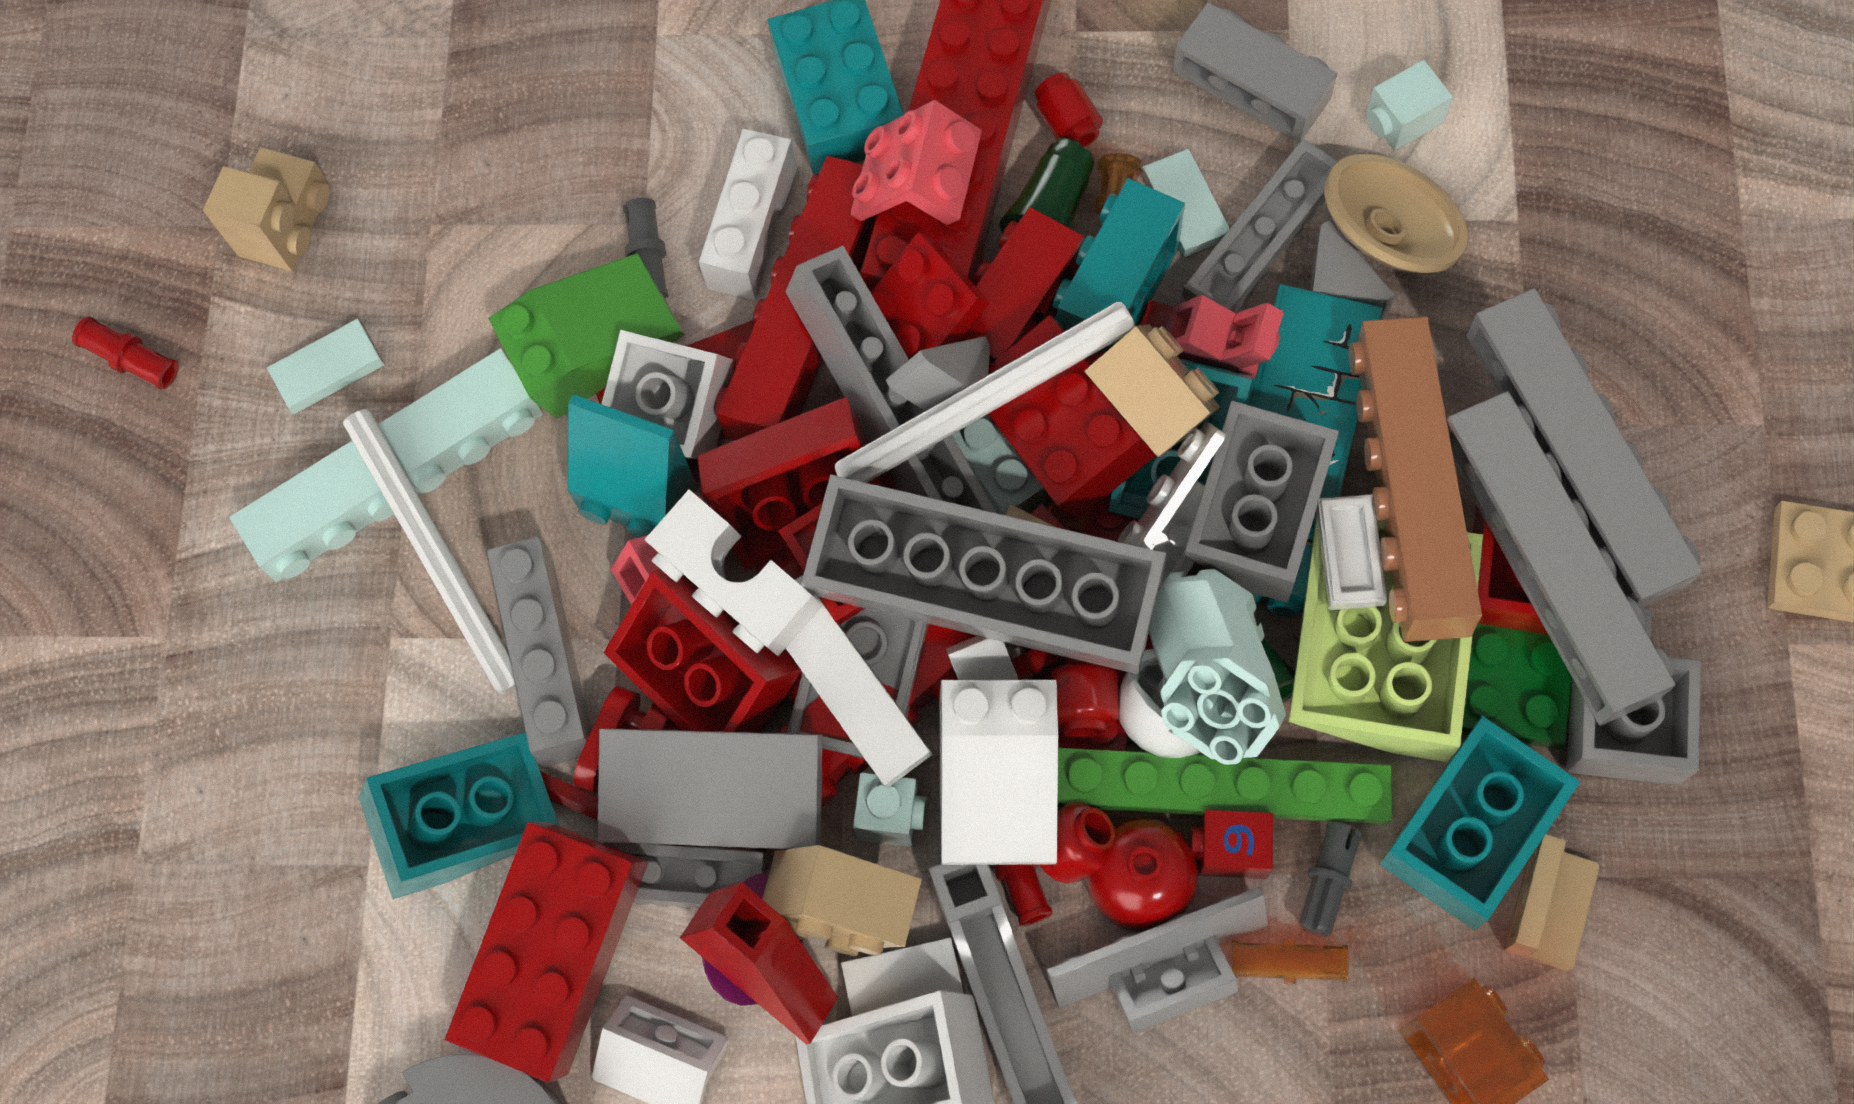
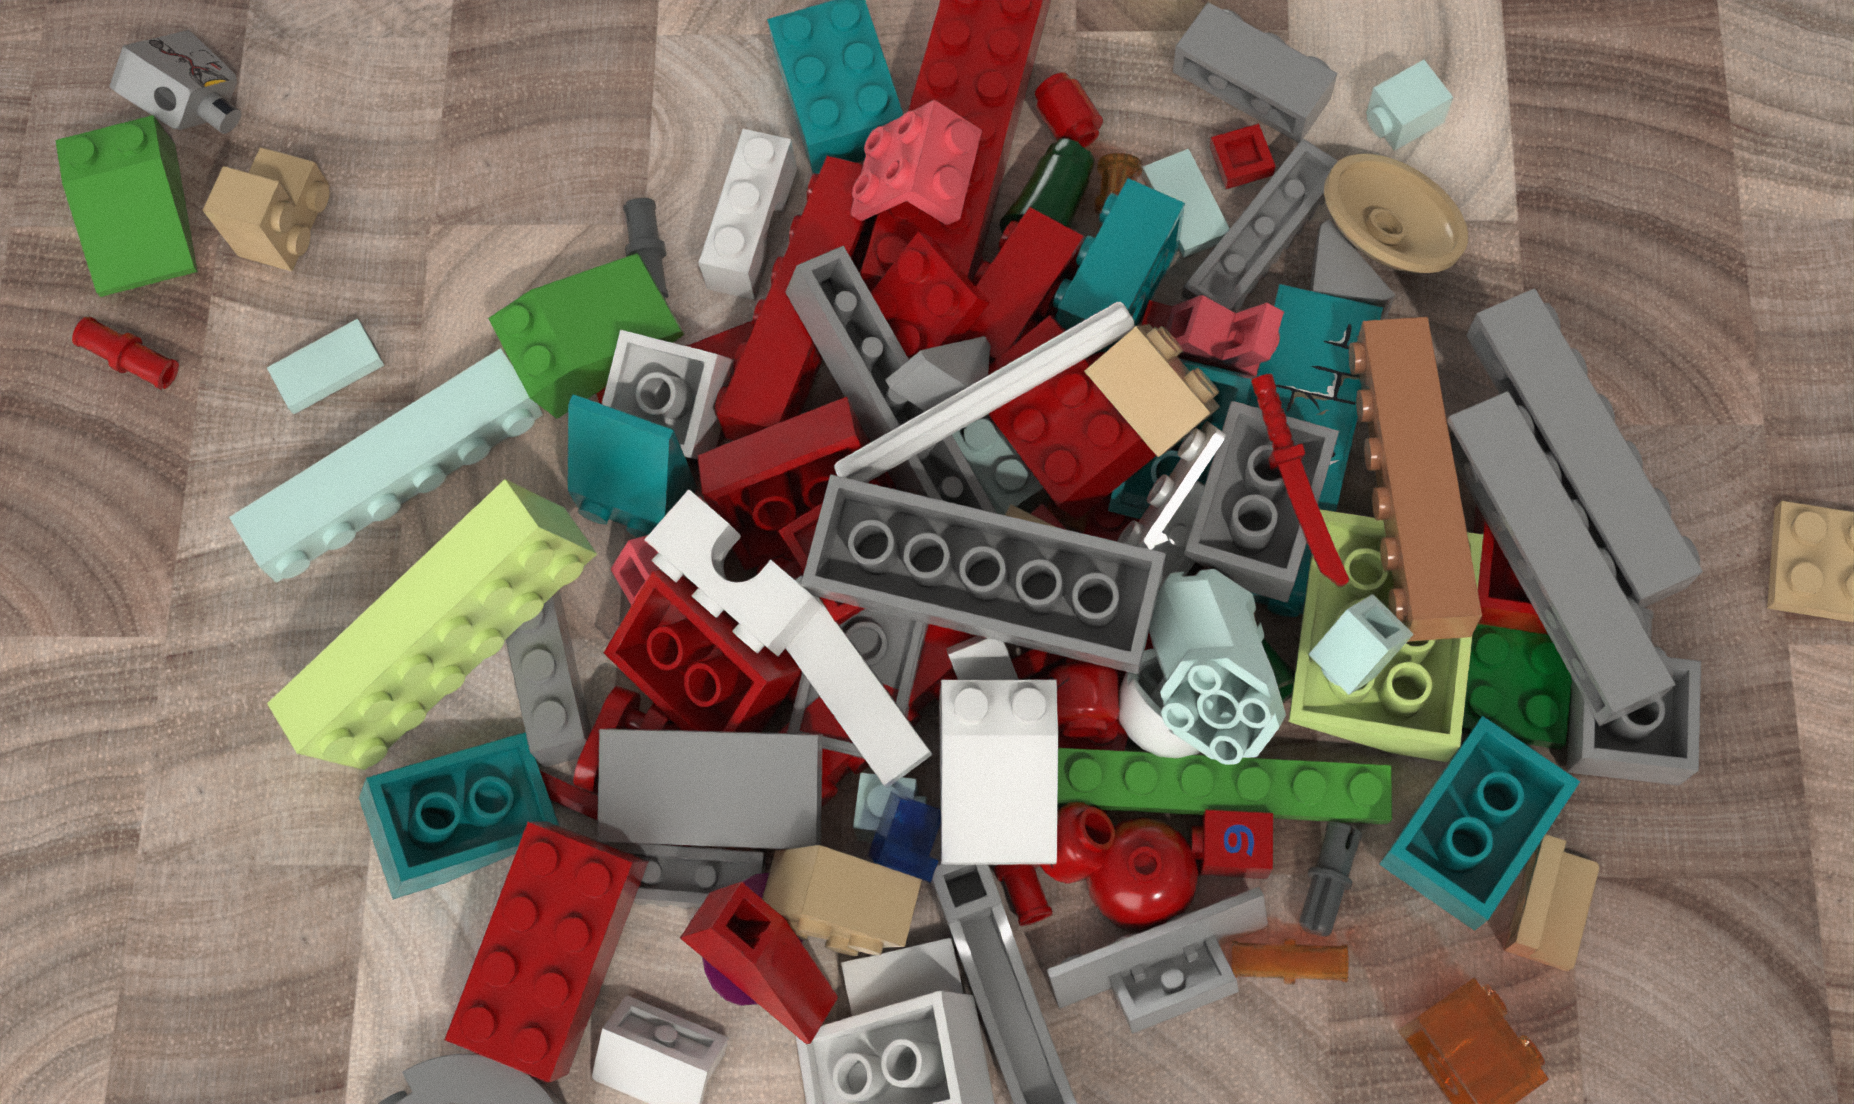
(127, 204): none -> bright green slope
(177, 82): none -> light grey torso
(431, 549): white axle -> none
(432, 628): none -> yellowish green brick
(907, 837): none -> clear blue panel
(1242, 156): none -> red plate
(1288, 460): none -> red sword
(1351, 552): white tile -> none
(1360, 644): none -> light aqua brick

